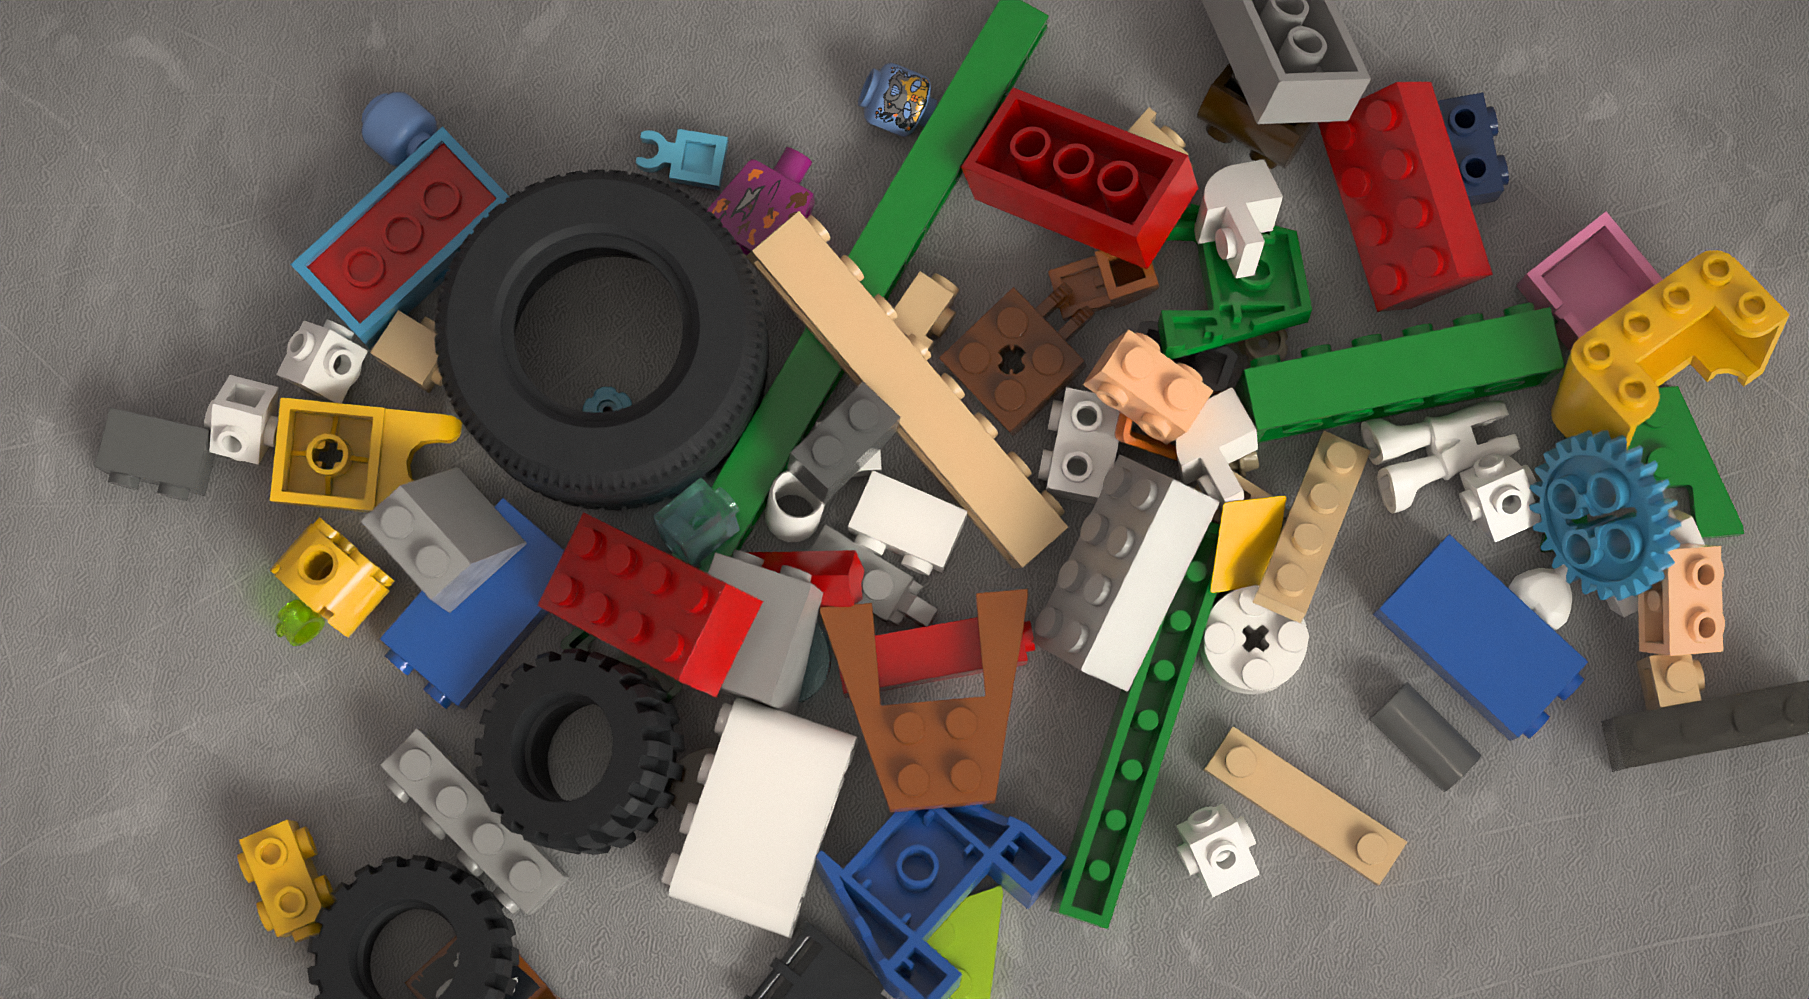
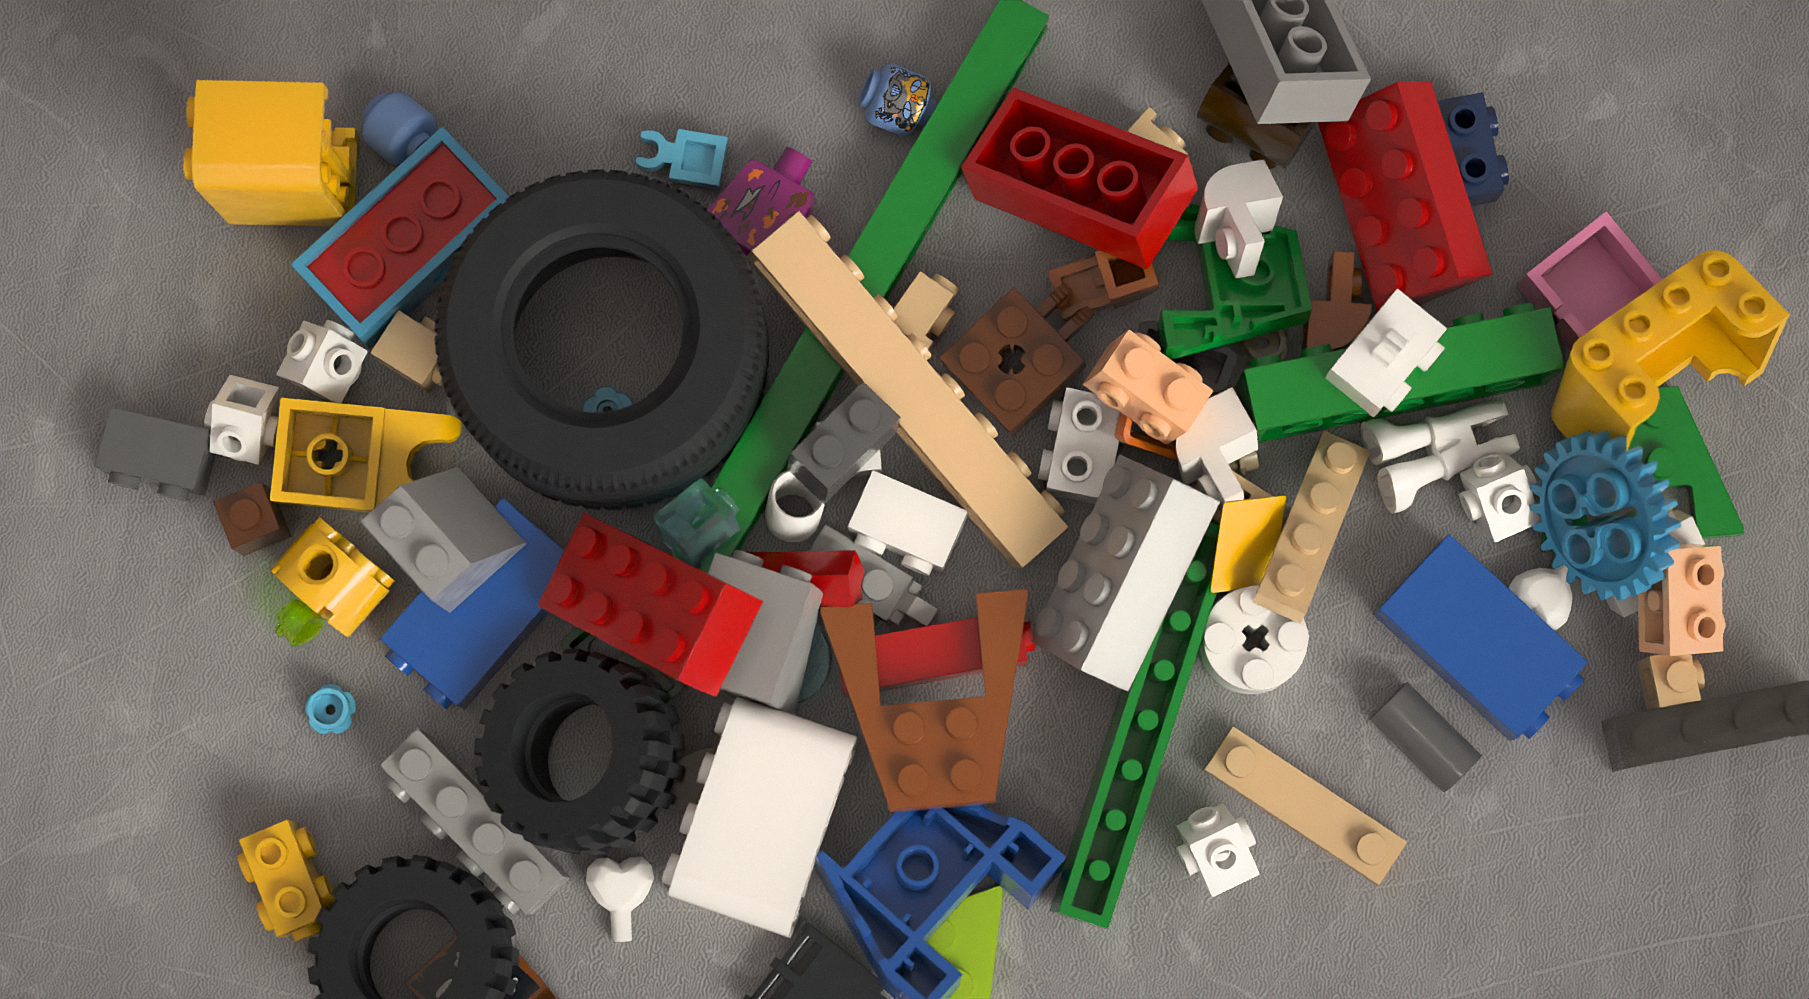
(251, 519): none -> reddish brown brick
(270, 153): none -> yellow windscreen
(316, 709): none -> medium azure plate
(620, 890): none -> white rock
(1338, 319): none -> dark orange brick
(1386, 353): none -> white brick

